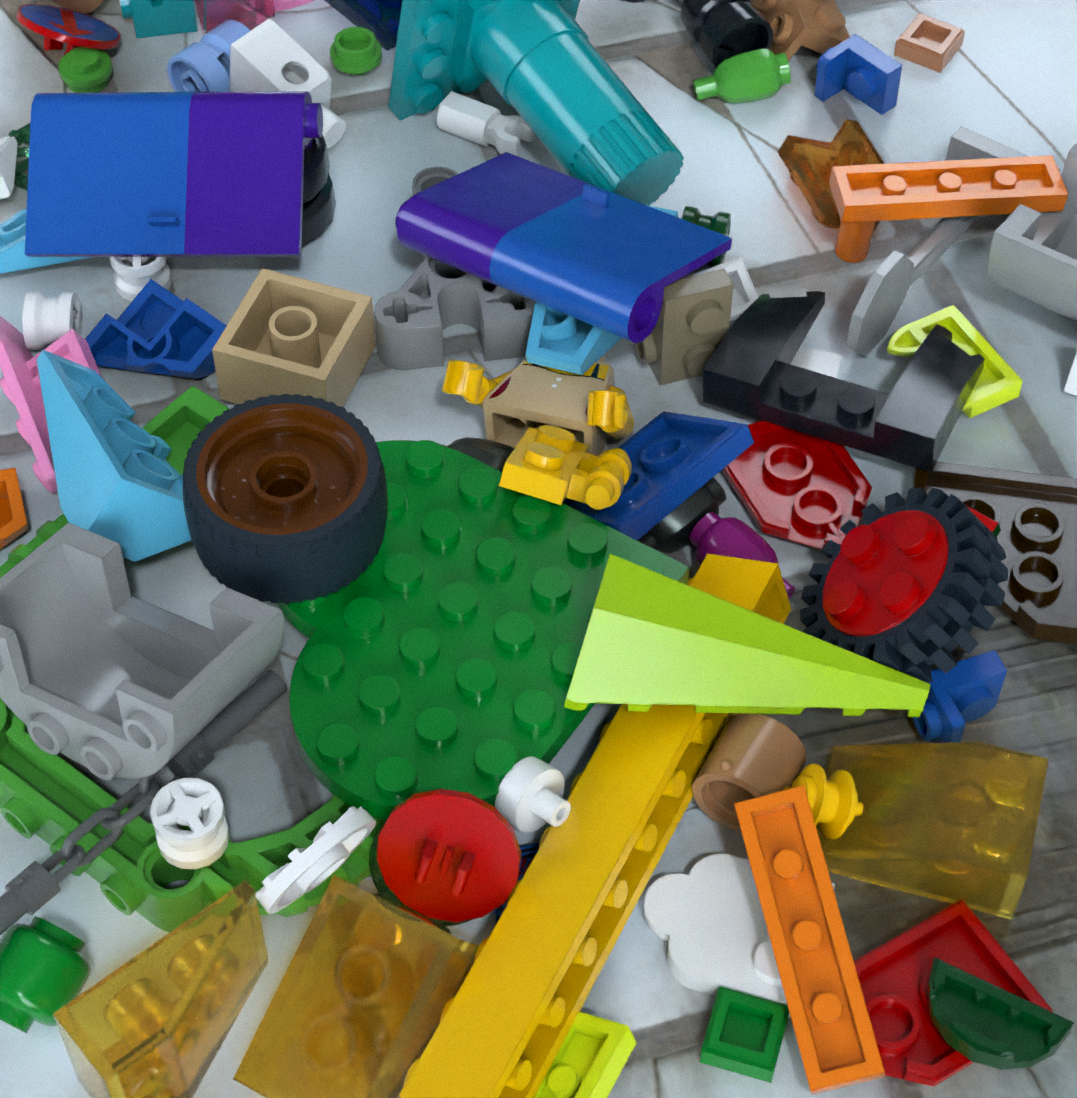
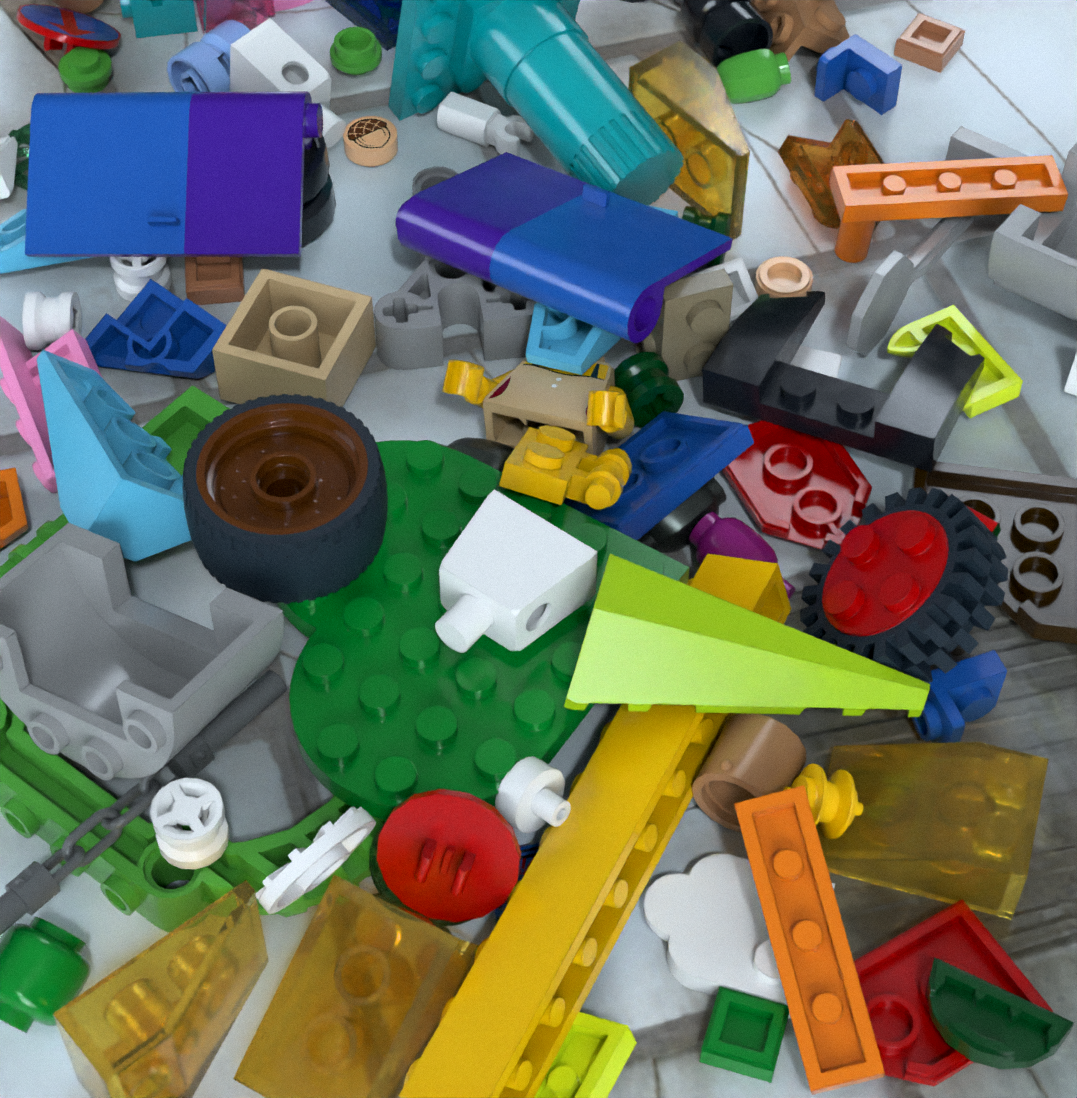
(214, 279): none -> nougat tile
(370, 141): none -> light nougat tile
(511, 577): none -> white torso
(648, 387): none -> dark green wheel
(696, 115): none -> clear yellow slope
(783, 278): none -> light nougat tile

